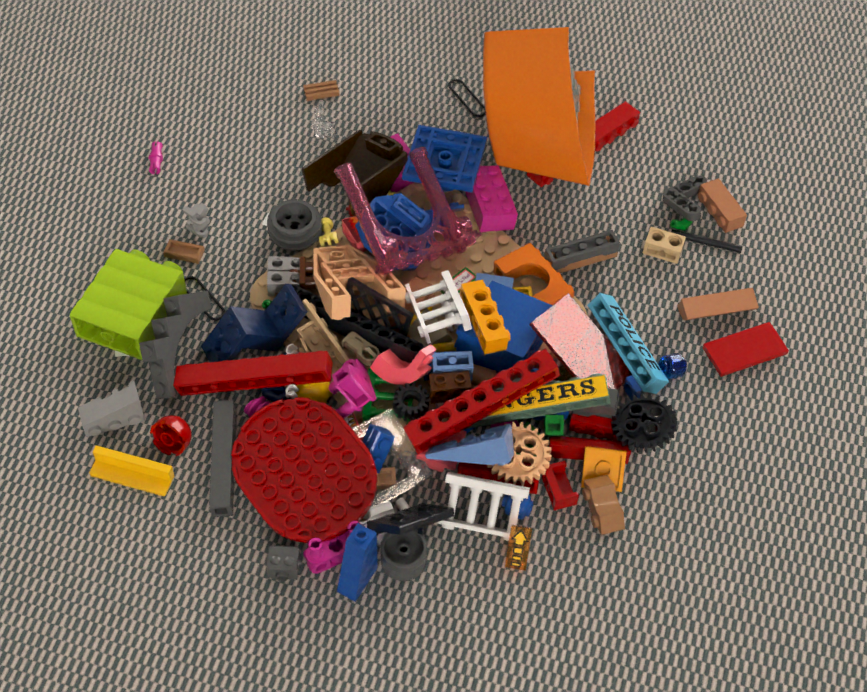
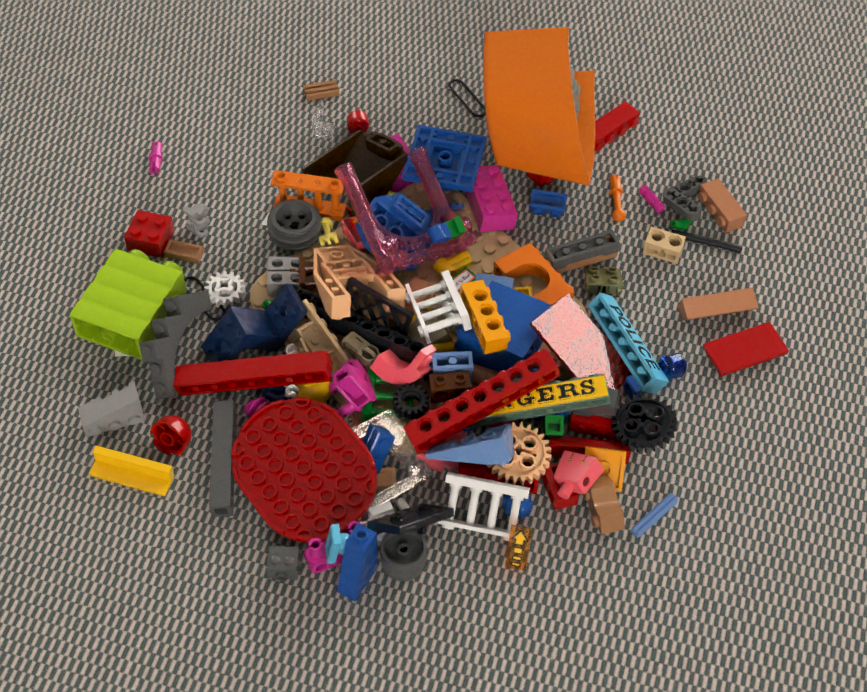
(149, 233): none -> red brick
(224, 289): none -> white gear
(316, 184): none -> orange fence
(335, 543): none -> medium azure tile
(357, 121): none -> red head
(446, 231): none -> leg
(453, 264): none -> yellow piece
(548, 202): none -> blue bracket
(576, 473): none -> coral torso
(603, 277): none -> olive hinge
(615, 183): none -> orange pin
(652, 199): none -> dark pink axle
(654, 515): none -> medium blue axle

